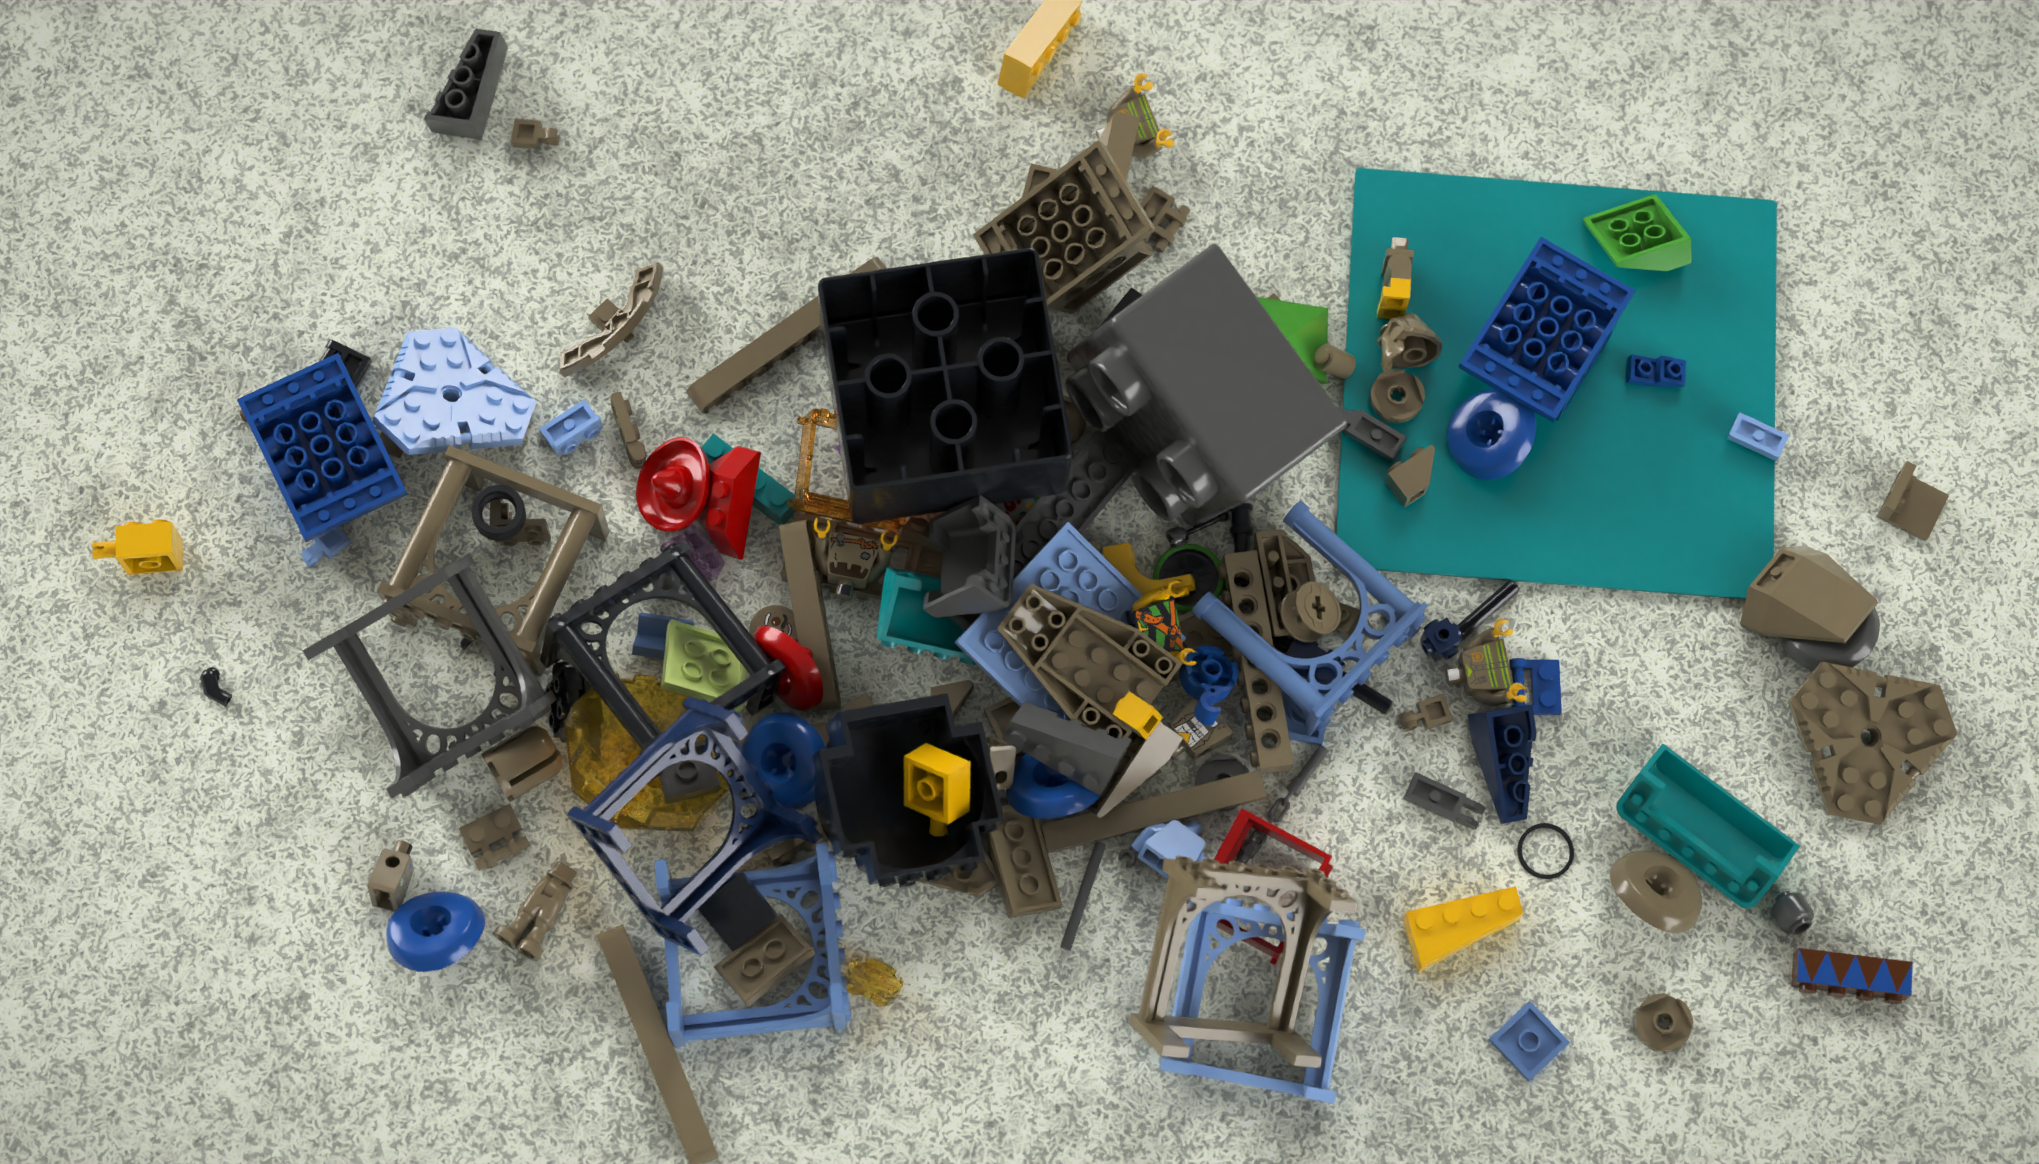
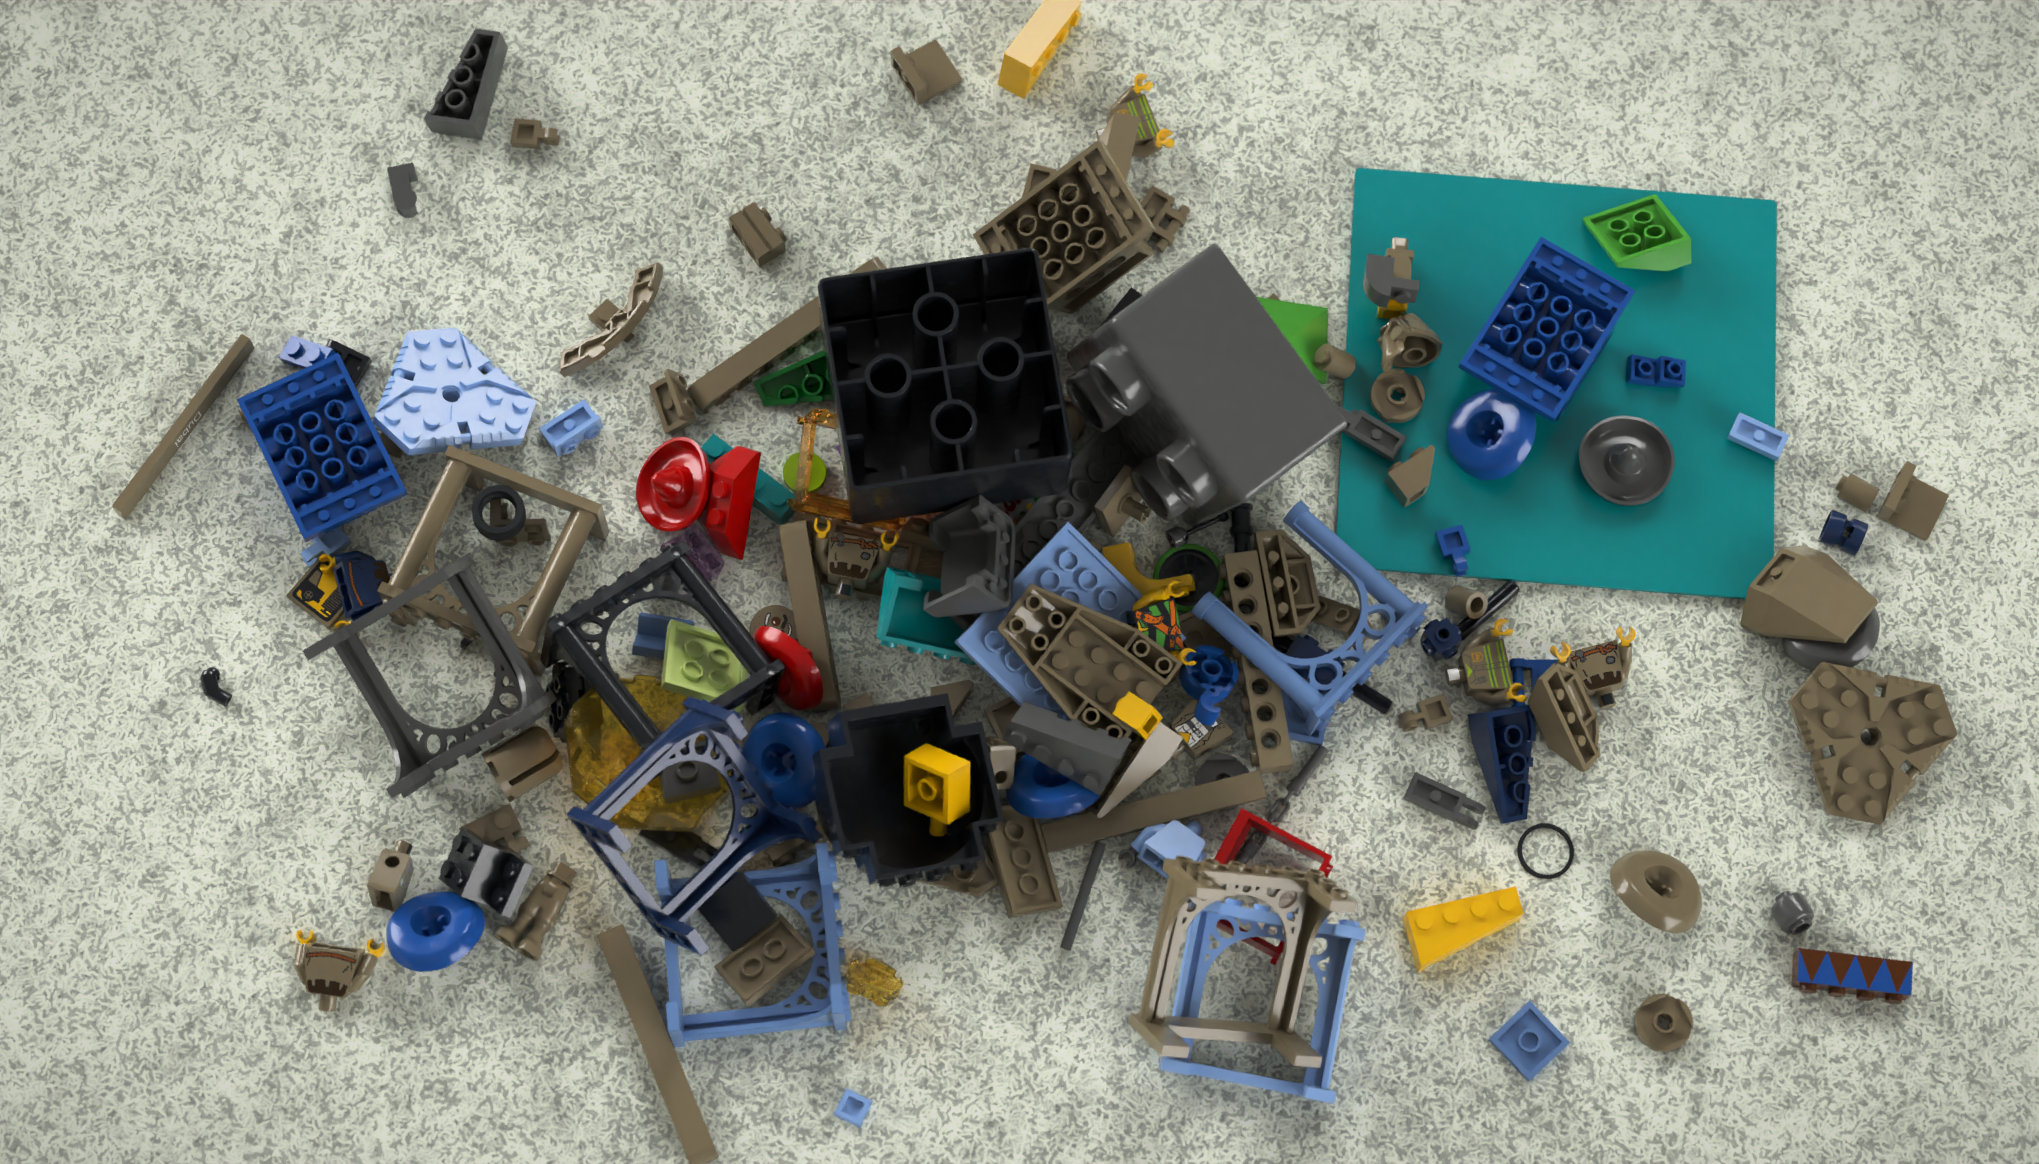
(144, 547): yellow brick -> none
(183, 426): none -> dark tan tile
(304, 353): none -> plate
(318, 595): none -> tile
(333, 969): none -> dark tan torso
(357, 581): none -> dark blue torso
(403, 194): none -> dark grey leg
(485, 872): none -> black bracket
(628, 431): dark tan hinge -> none
(672, 402): none -> dark tan bracket
(679, 844): none -> black hinge
(757, 234): none -> dark tan brick
(796, 383): none -> green wedge
(817, 477): none -> lime piece
(852, 1108): none -> light blue tile
(925, 71): none -> dark tan bracket
(1120, 502): none -> dark tan tile
(1310, 612): dark tan piece -> none
(1381, 285): none -> dark grey brick
(1454, 545): none -> blue plate
(1466, 601): none -> dark tan brick
(1566, 716): none -> dark tan wedge
(1600, 666): none -> torso
(1626, 460): none -> dark grey hat
(1706, 828): teal windscreen -> none
(1834, 528): none -> dark blue wheel
(1856, 491): none -> dark tan brick

